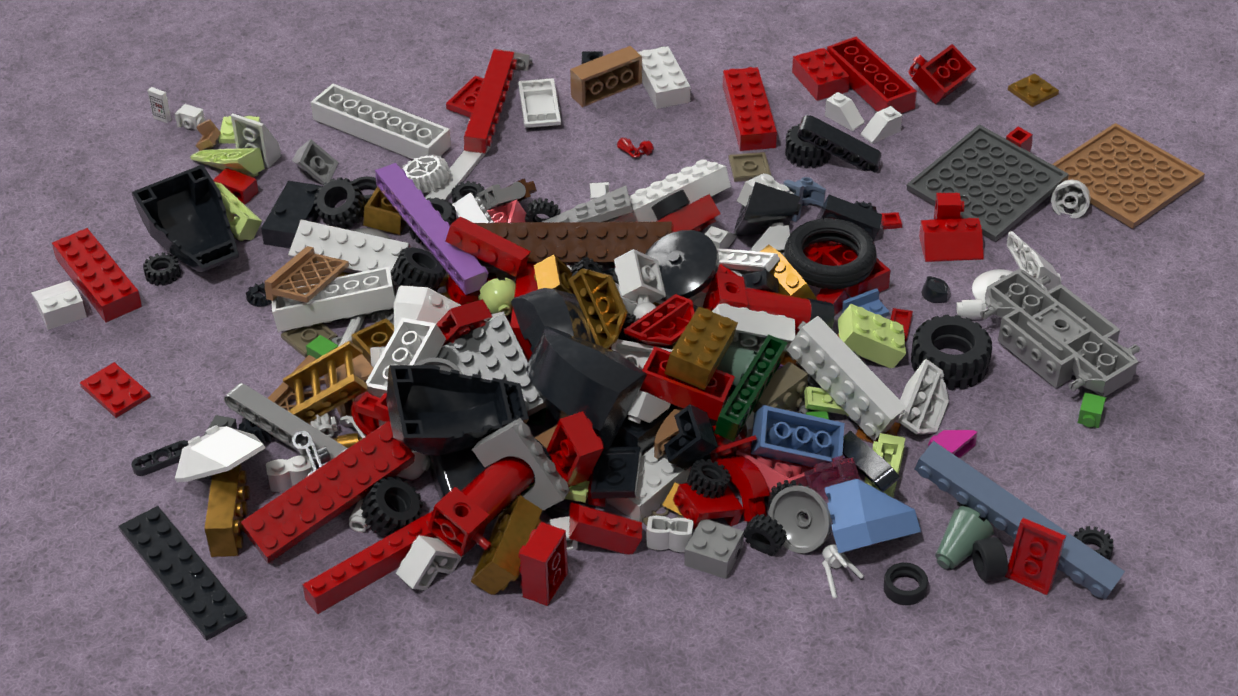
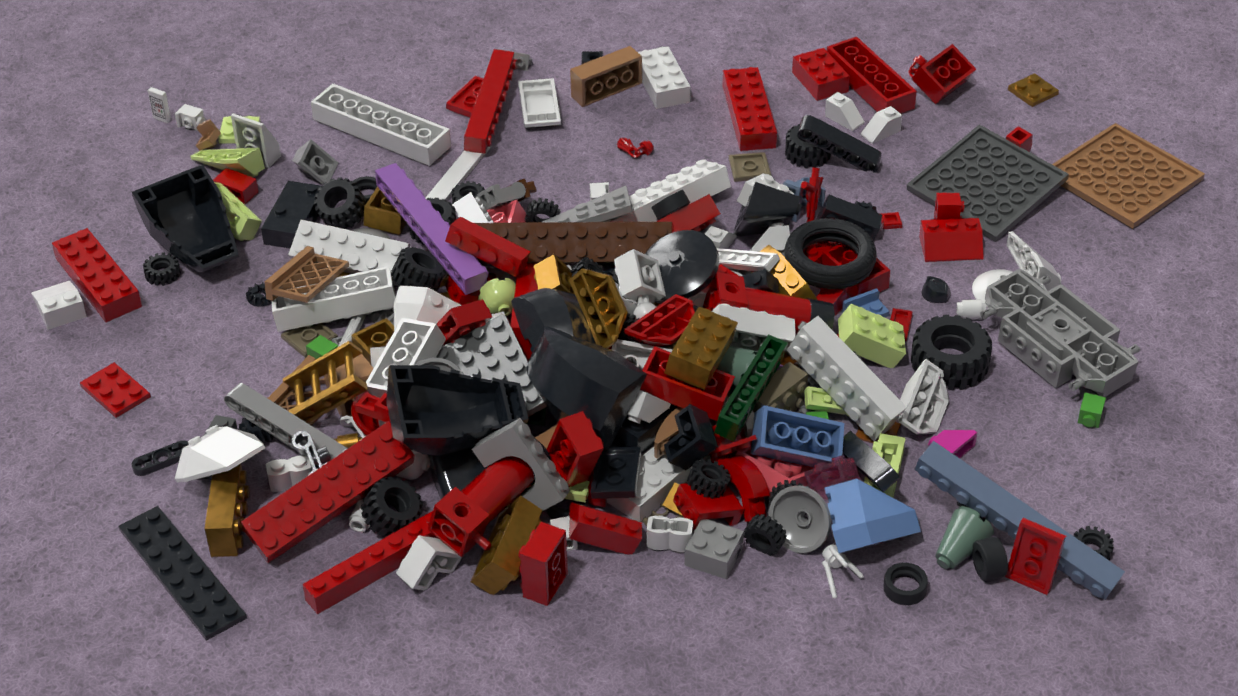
(325, 424): white gear -> none
(427, 172): white gear -> none
(813, 191): none -> red piece
(1071, 195): white cylinder -> none

